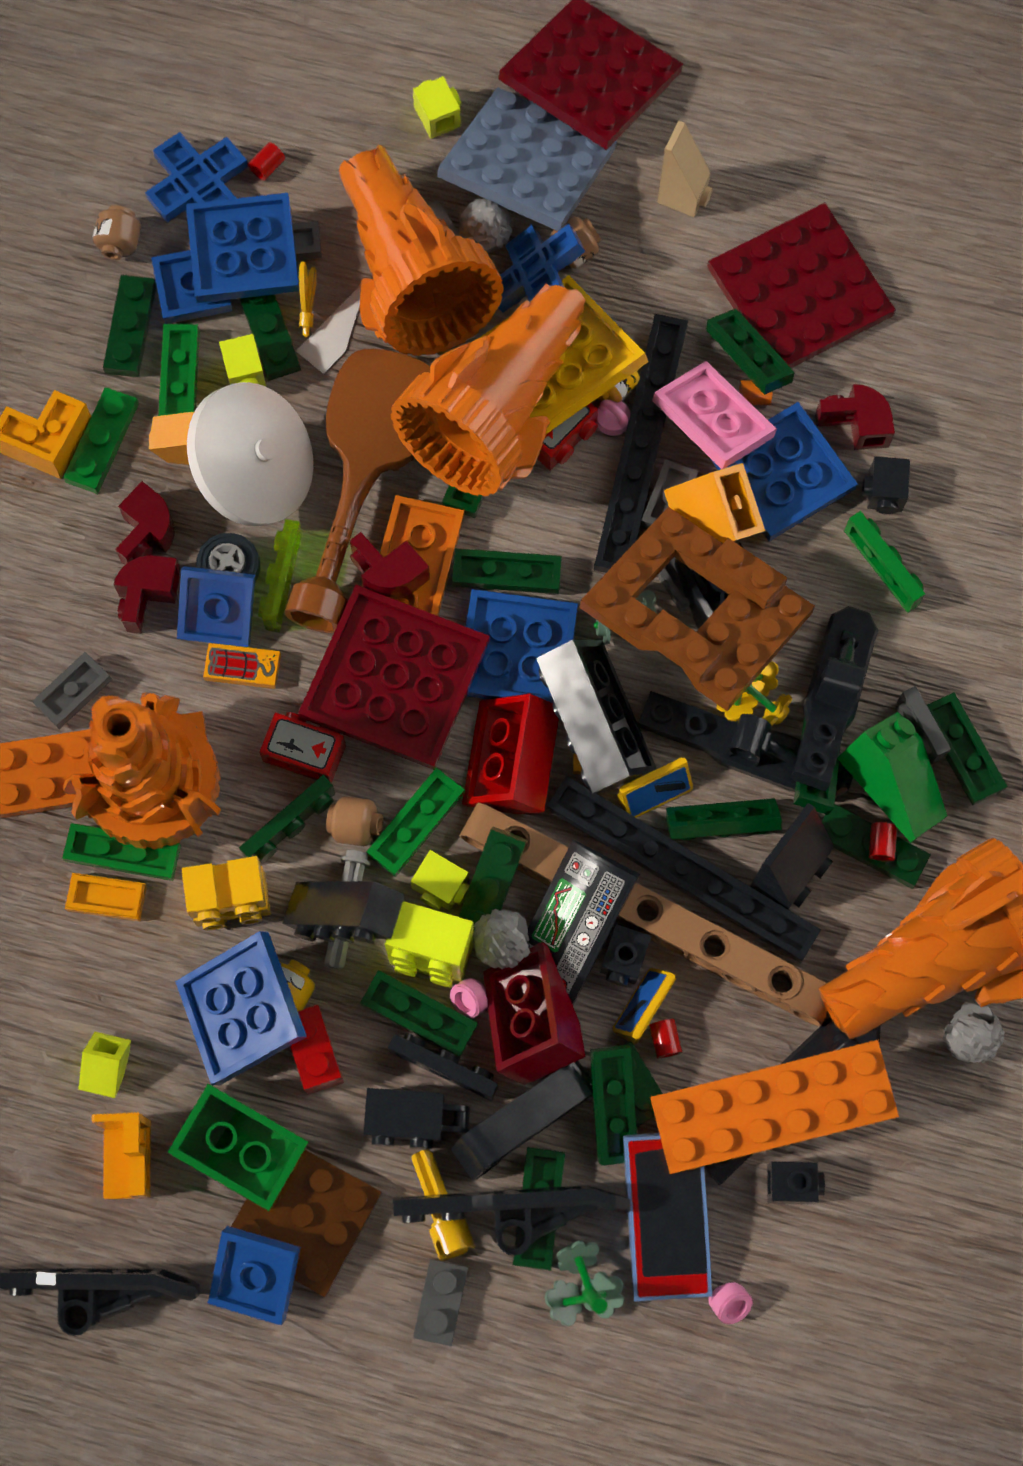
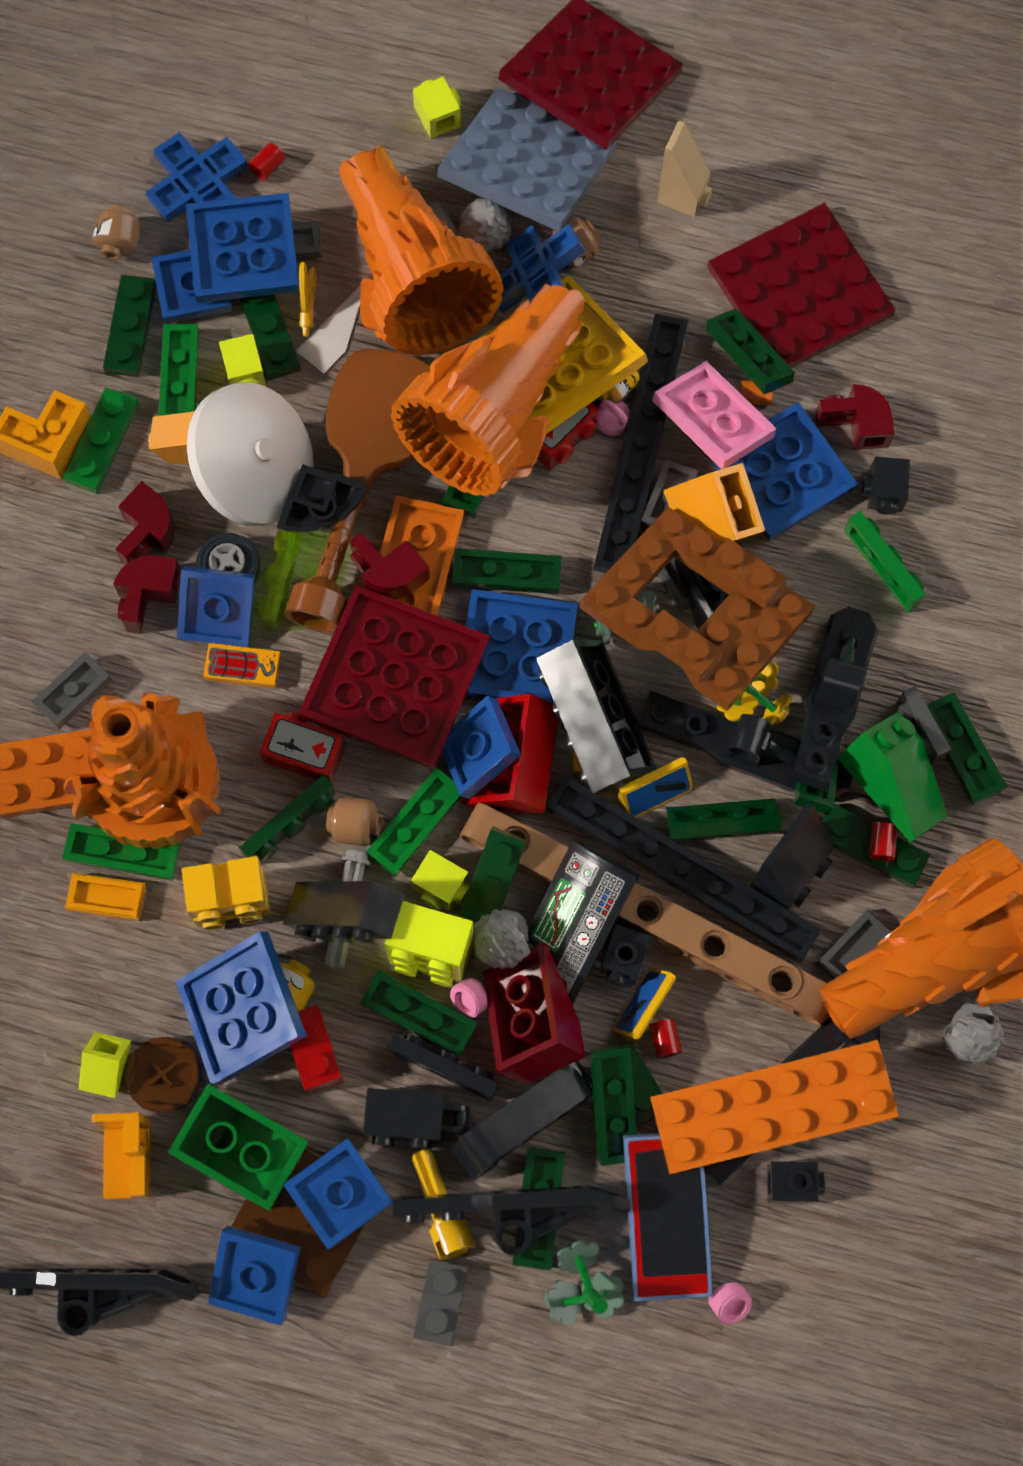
(163, 1075): none -> reddish brown tile
(319, 500): none -> black brick
(338, 1194): none -> blue plate
(479, 747): none -> blue plate
(856, 941): none -> dark grey tile

